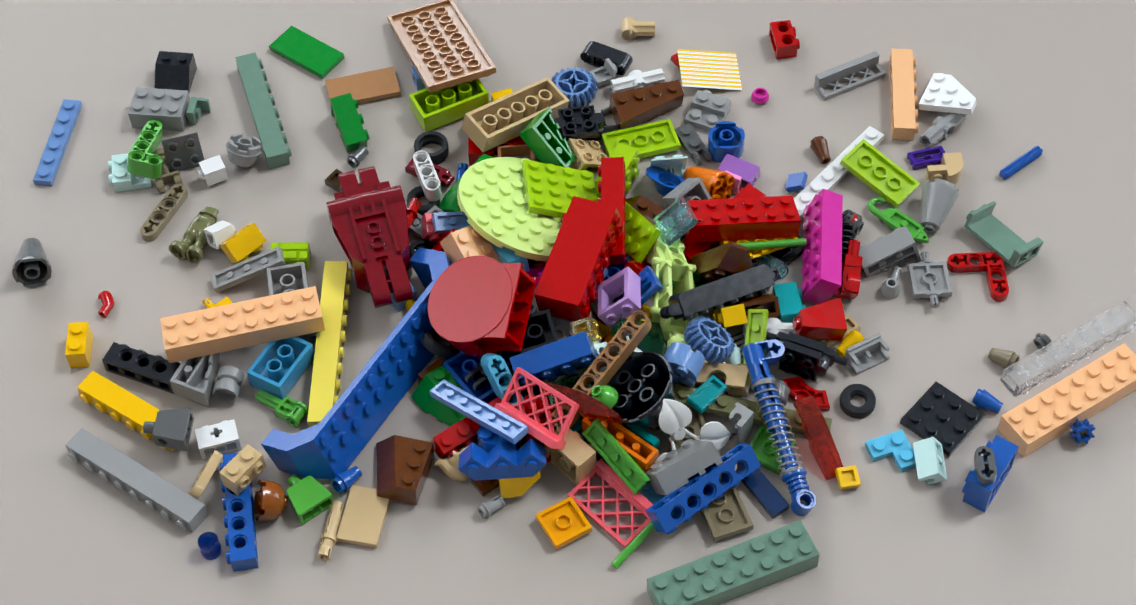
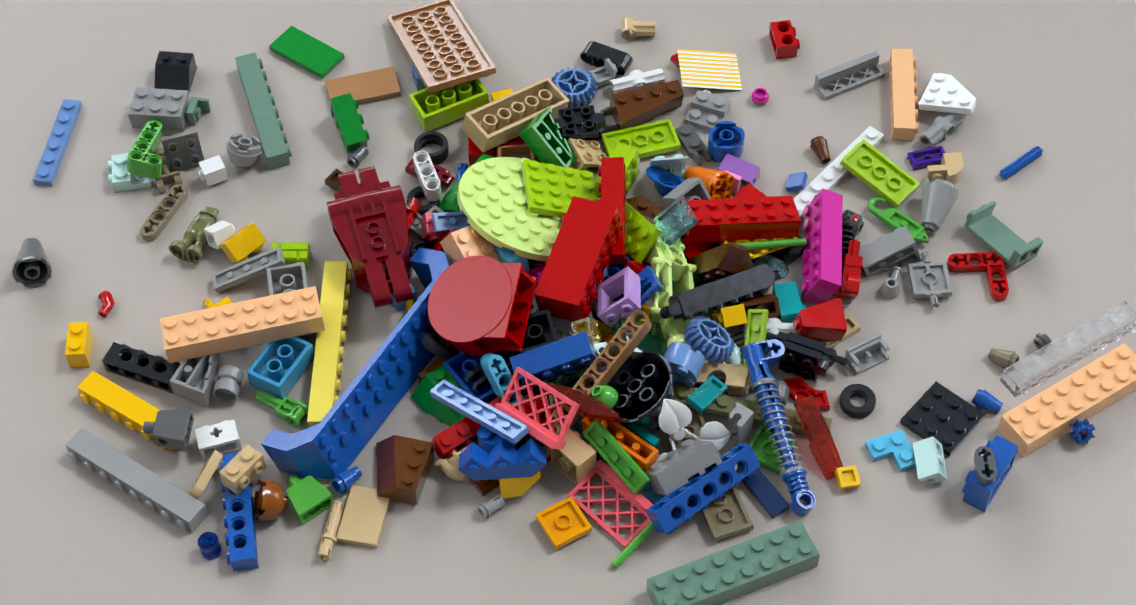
(851, 339): yellow cone -> none

